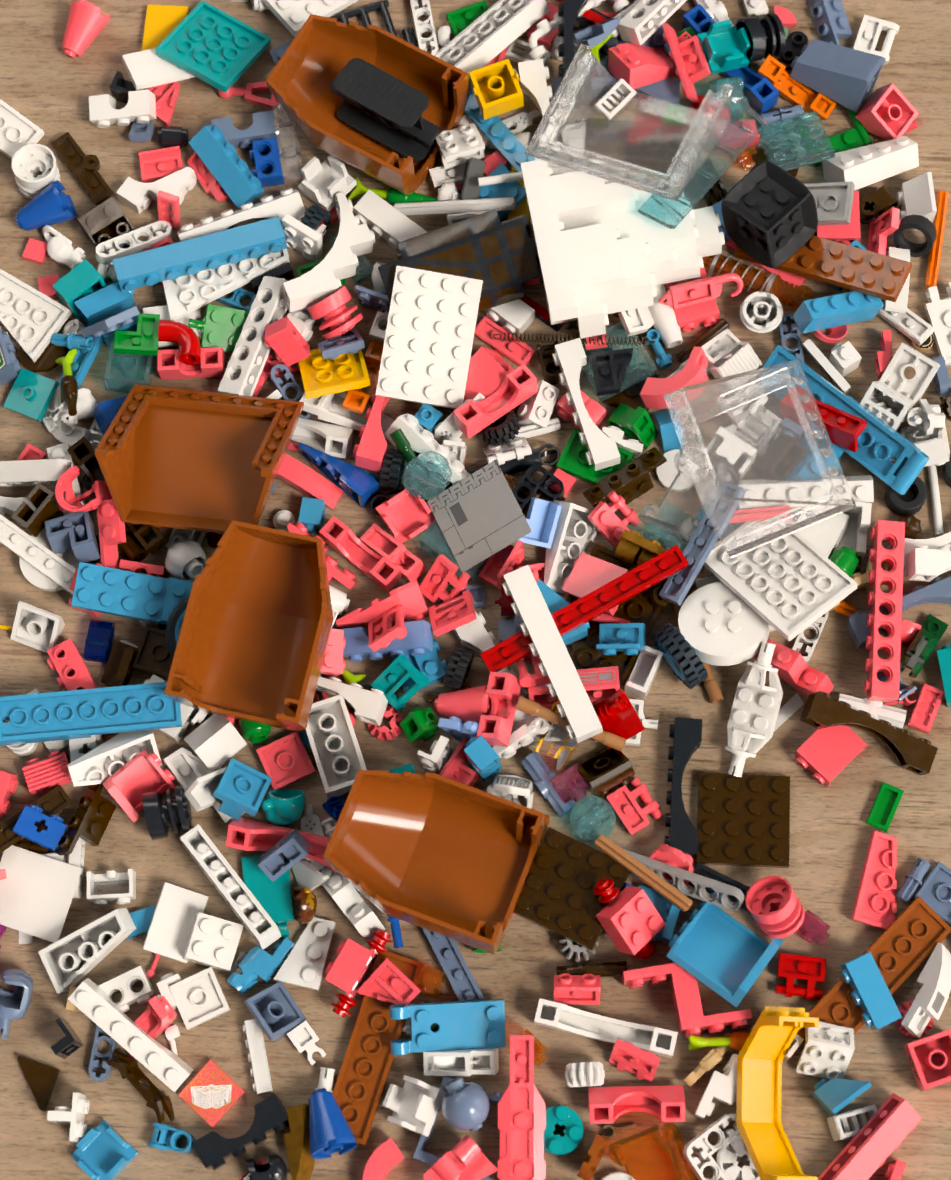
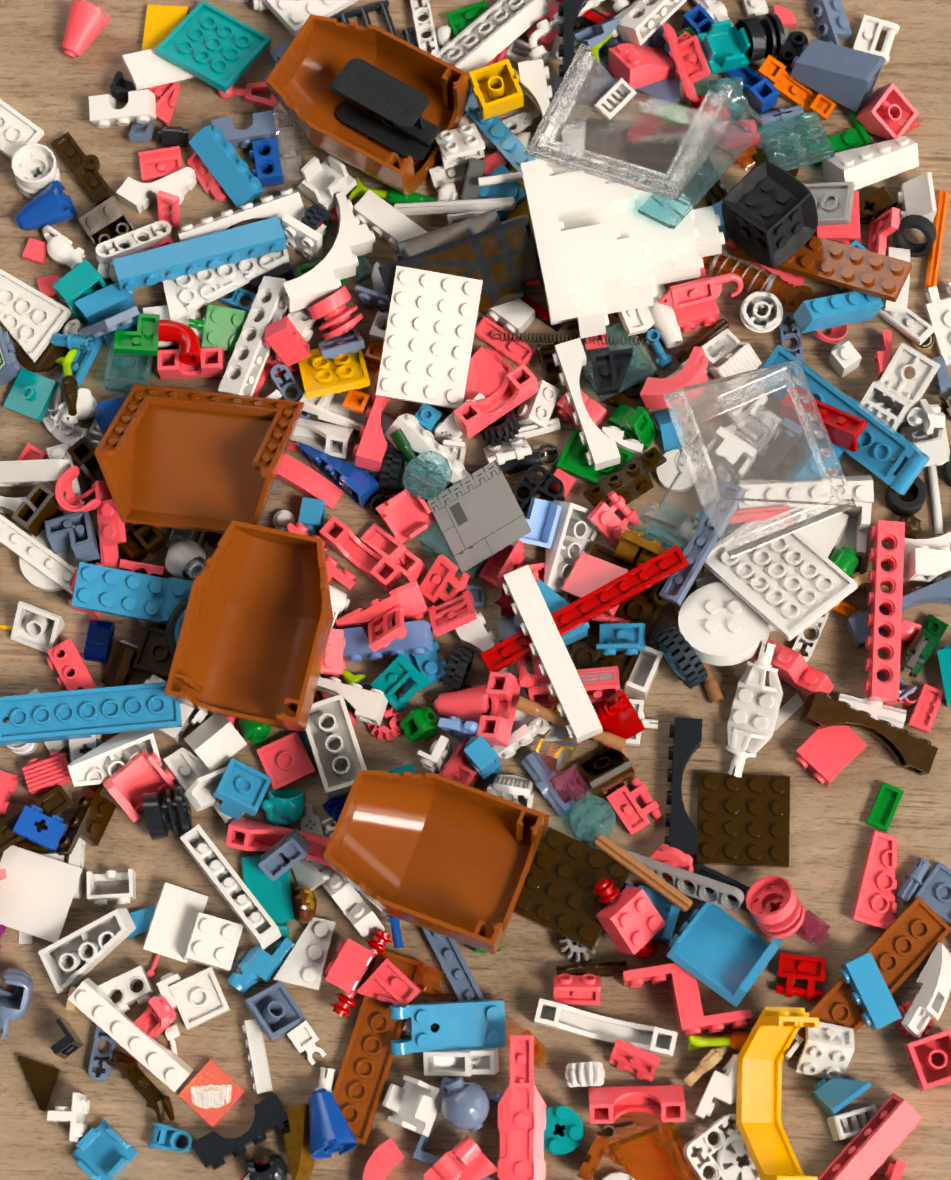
(828, 368): white tile -> none

